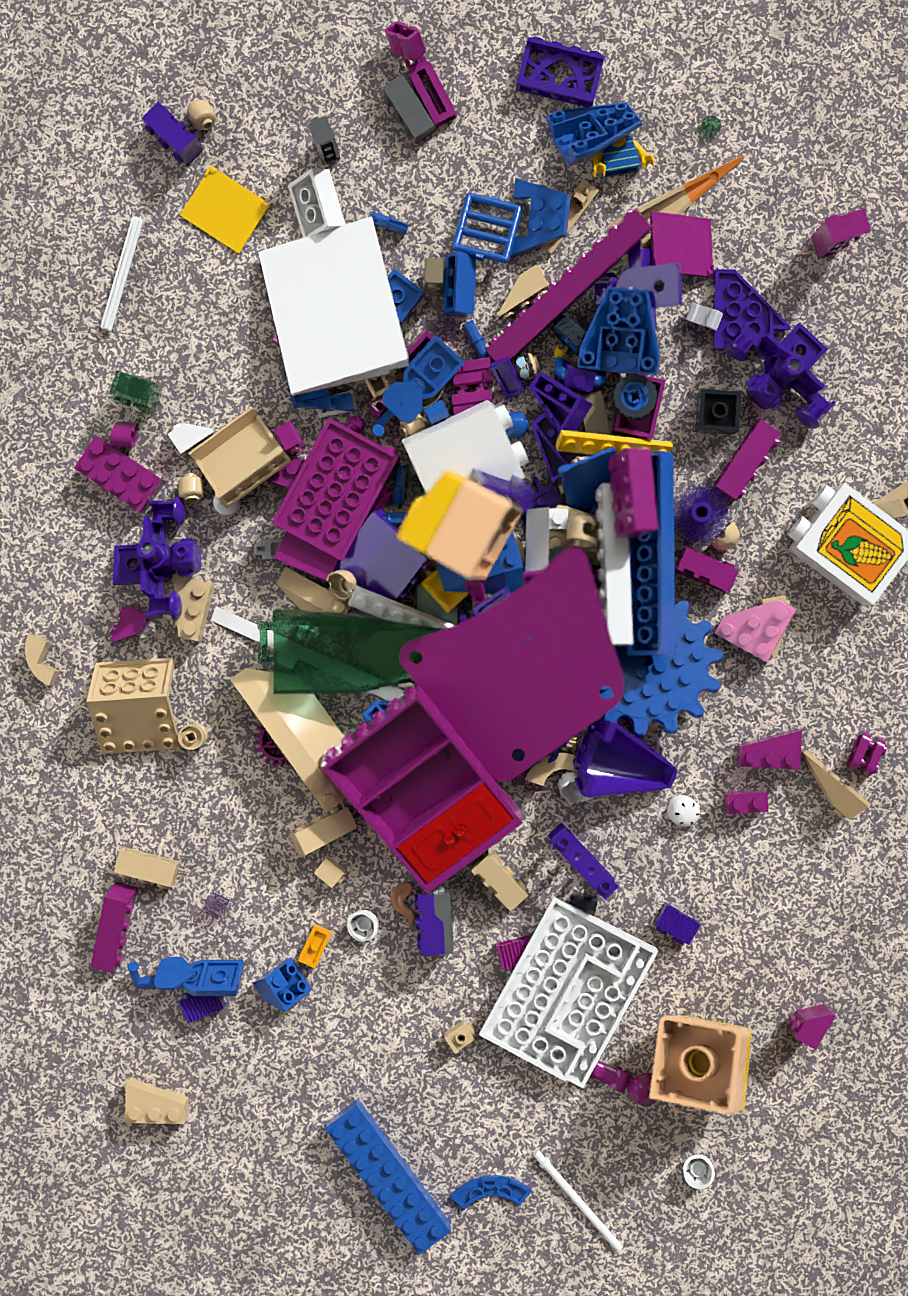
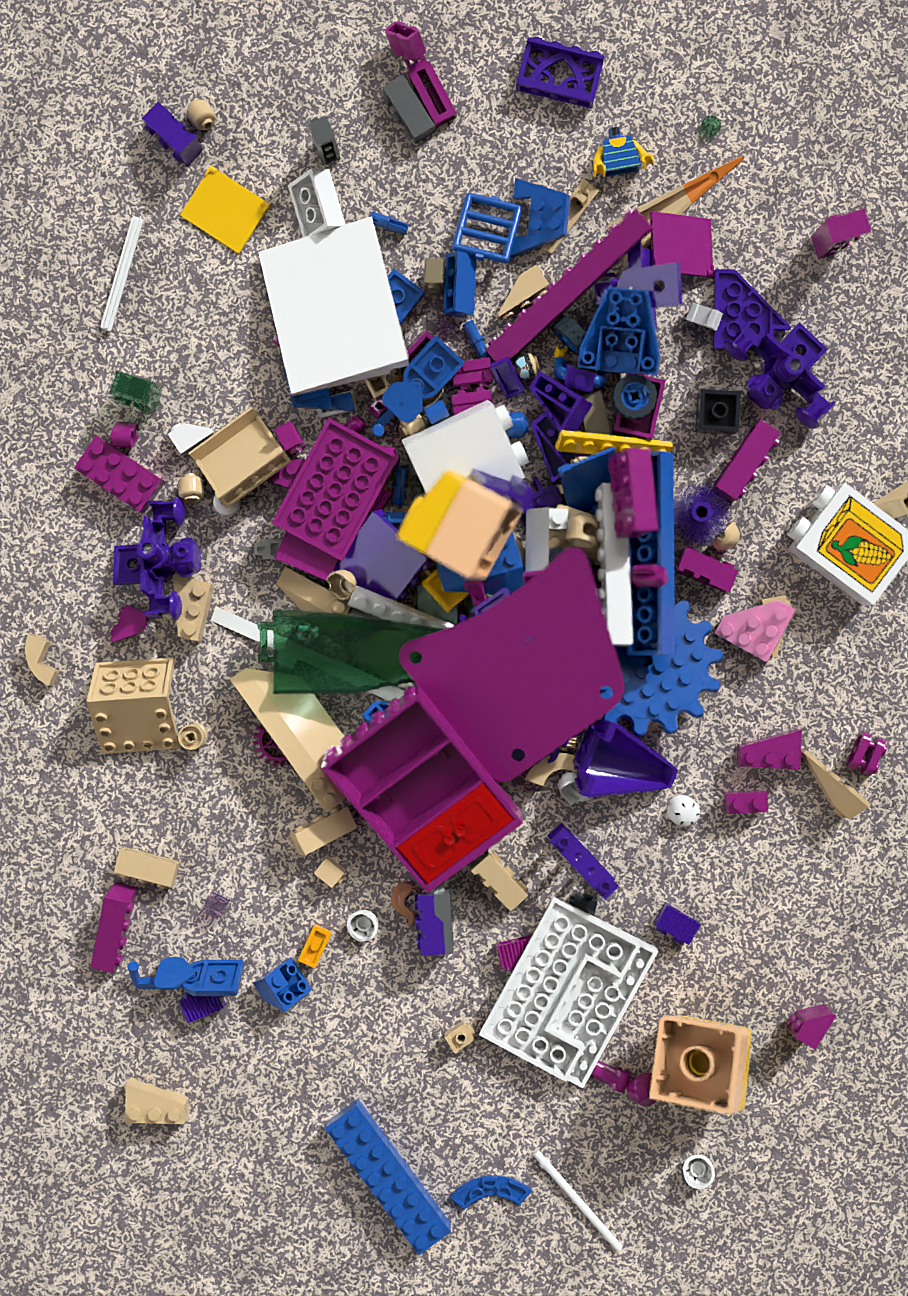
(590, 130): blue wedge -> none
(648, 576): none -> magenta piece

